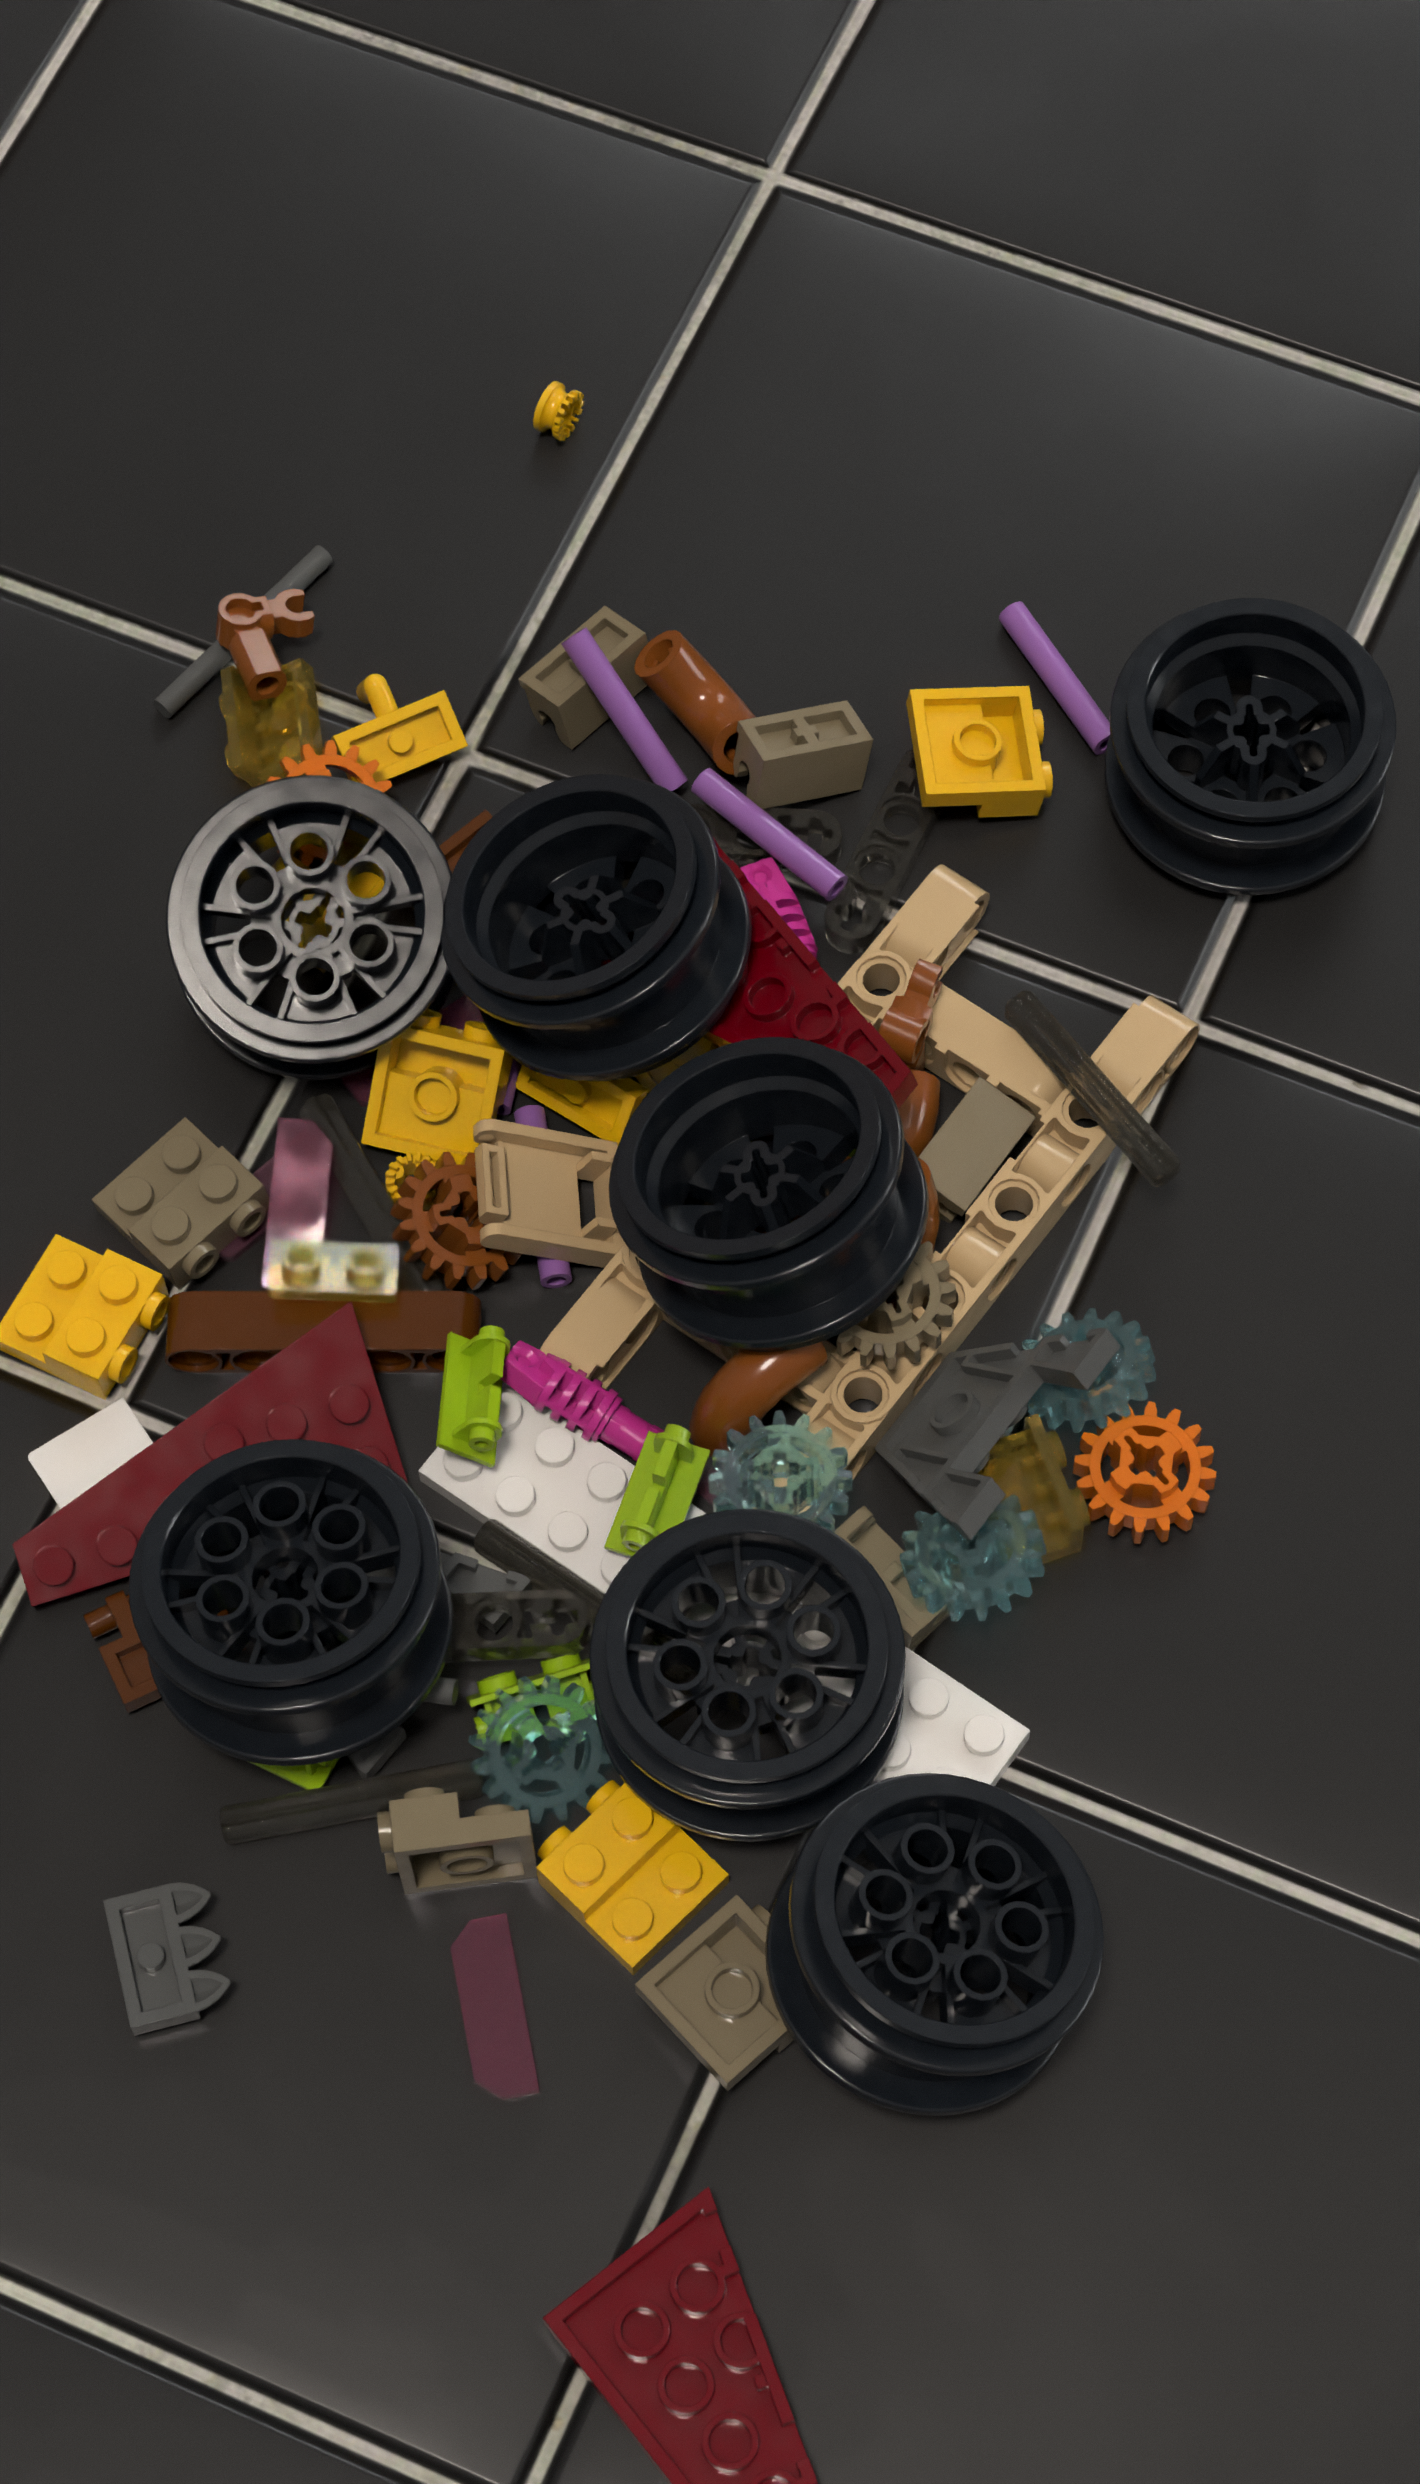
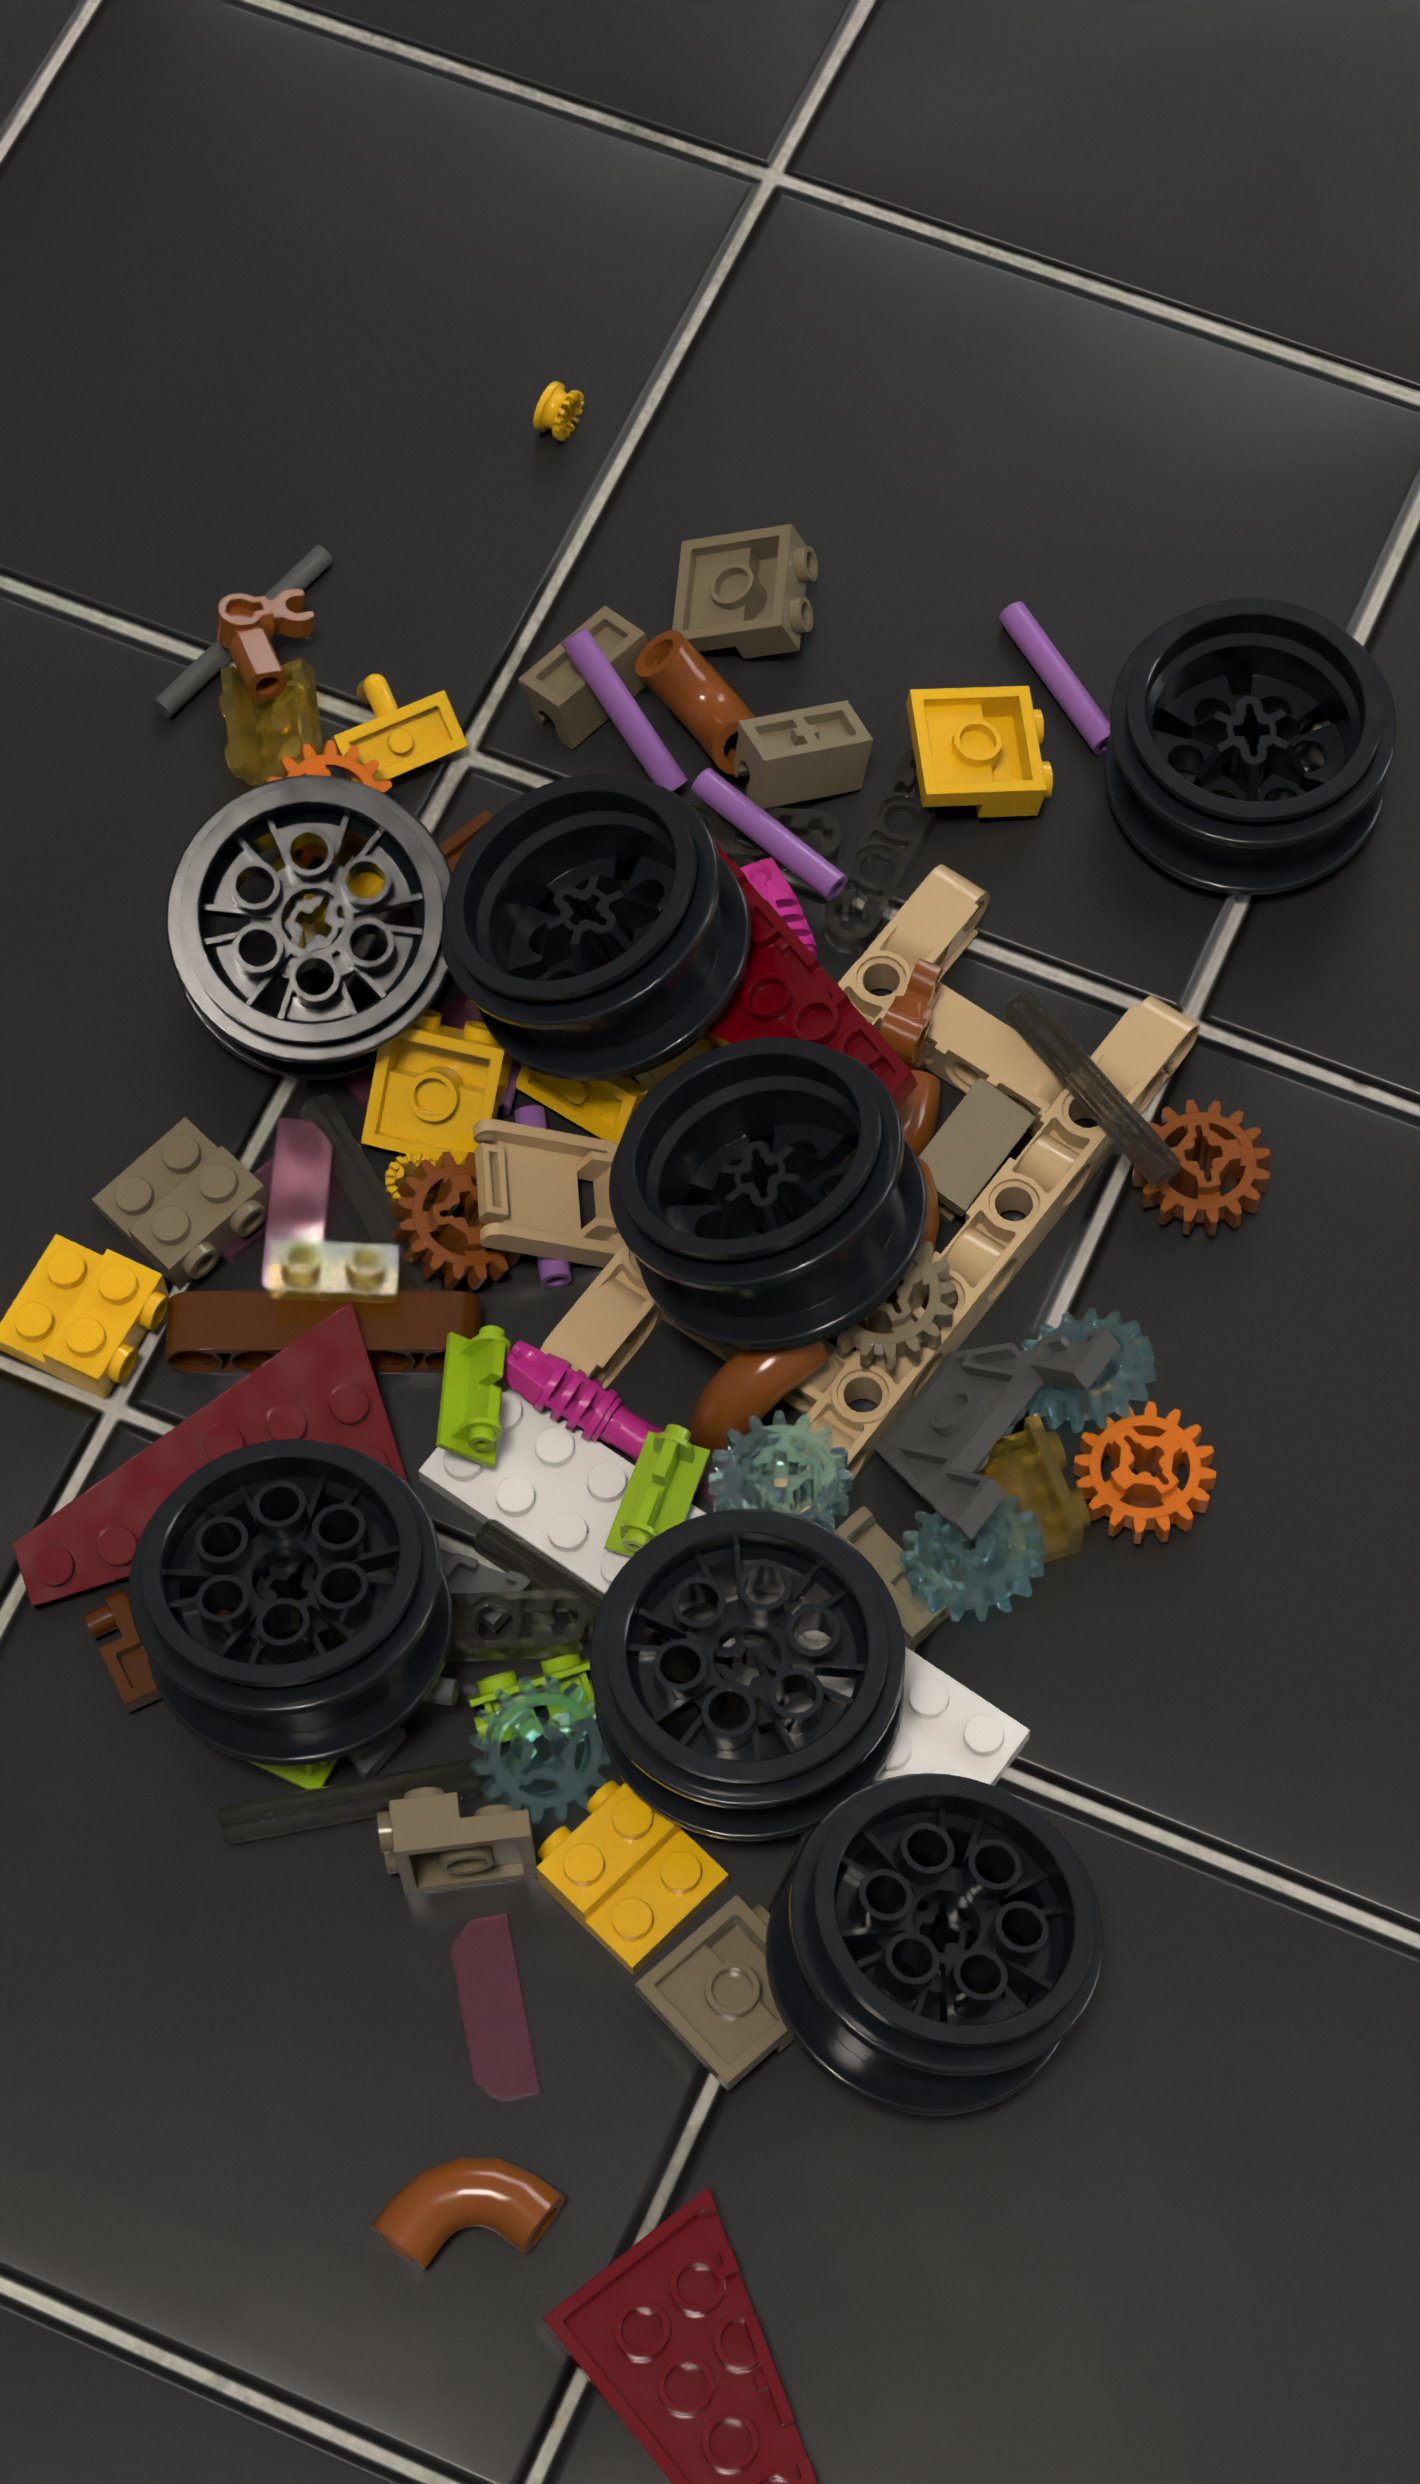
(89, 1451): white sticker -> none
(157, 1955): dark grey plate -> none
(464, 2196): none -> dark orange cylinder
(745, 591): none -> dark tan plate
(1225, 1155): none -> dark orange gear

